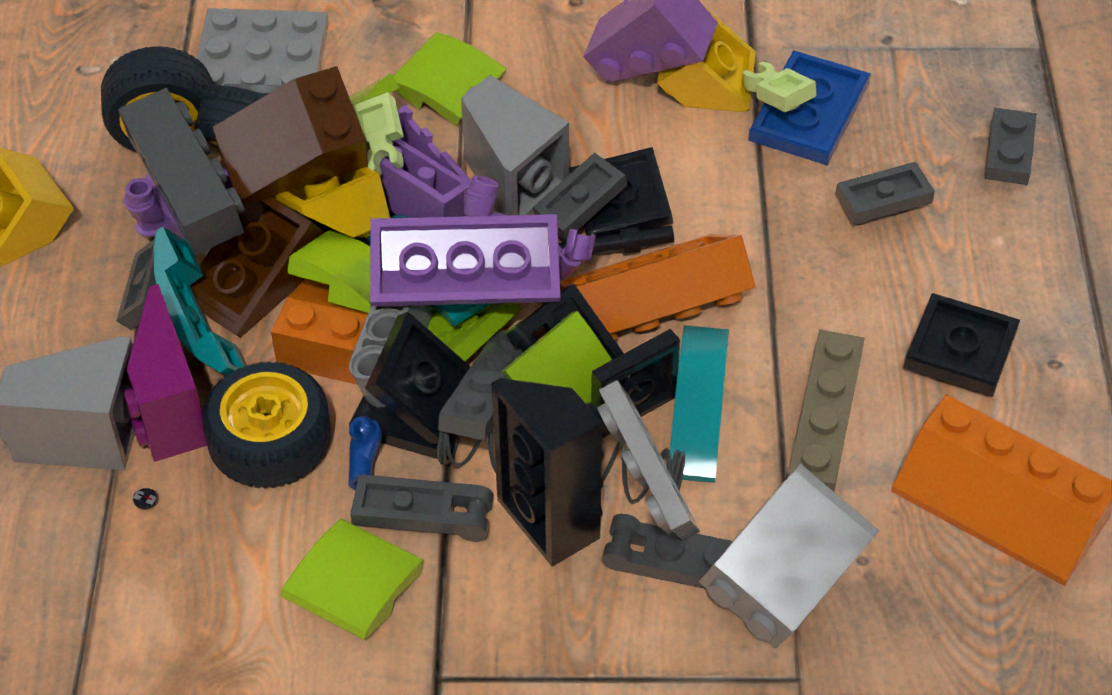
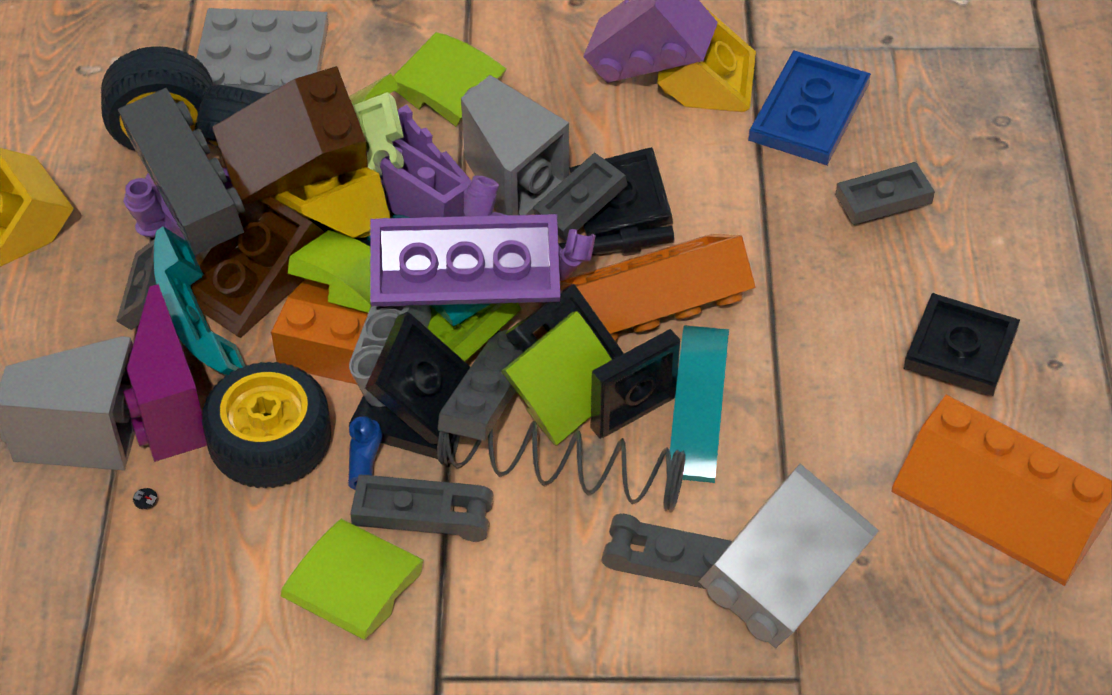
(548, 464): black slope -> none
(646, 462): light grey plate -> none
(780, 89): yellowish green plate -> none
(827, 405): dark tan plate -> none
(1011, 146): dark grey plate -> none

